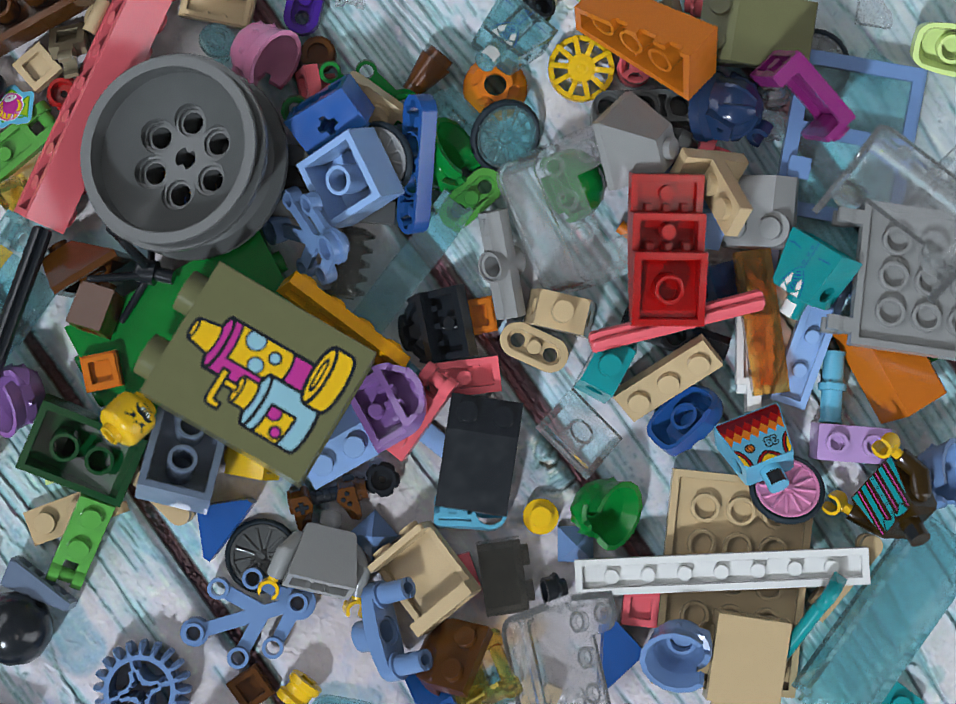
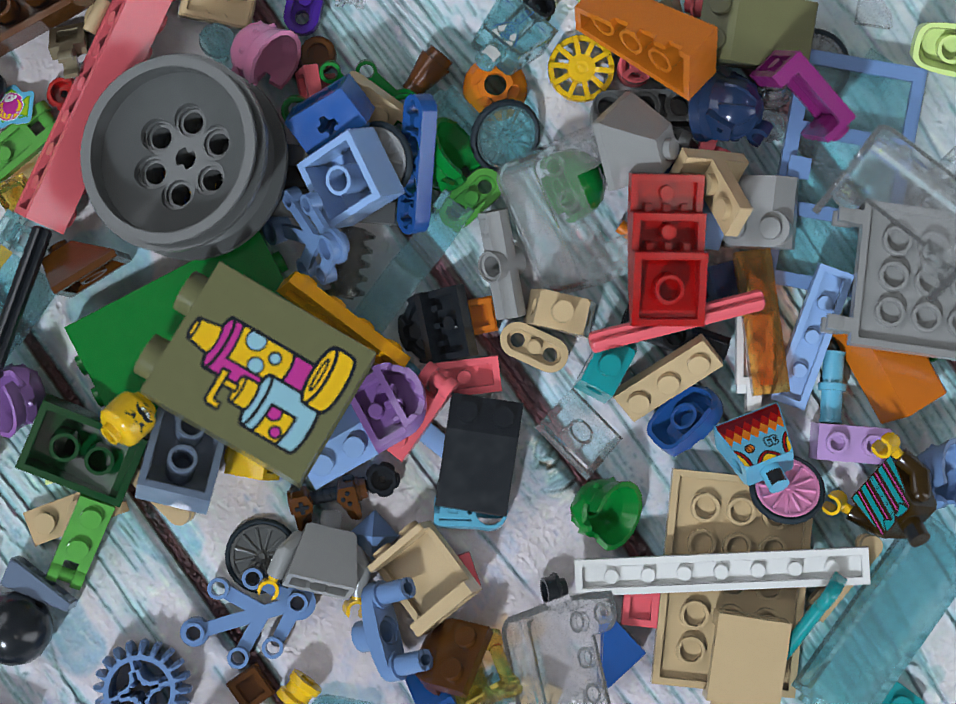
(38, 67): tan plate -> none
(96, 308): reddish brown brick -> none
(102, 371): orange tile -> none
(146, 272): black plant -> none
(221, 523): blue slope -> none
(503, 575): clear smoke brick -> none
(540, 516): yellow plate -> none
(573, 545): medium blue slope -> none
(676, 655): medium blue helmet -> none
(812, 273): teal torso -> none

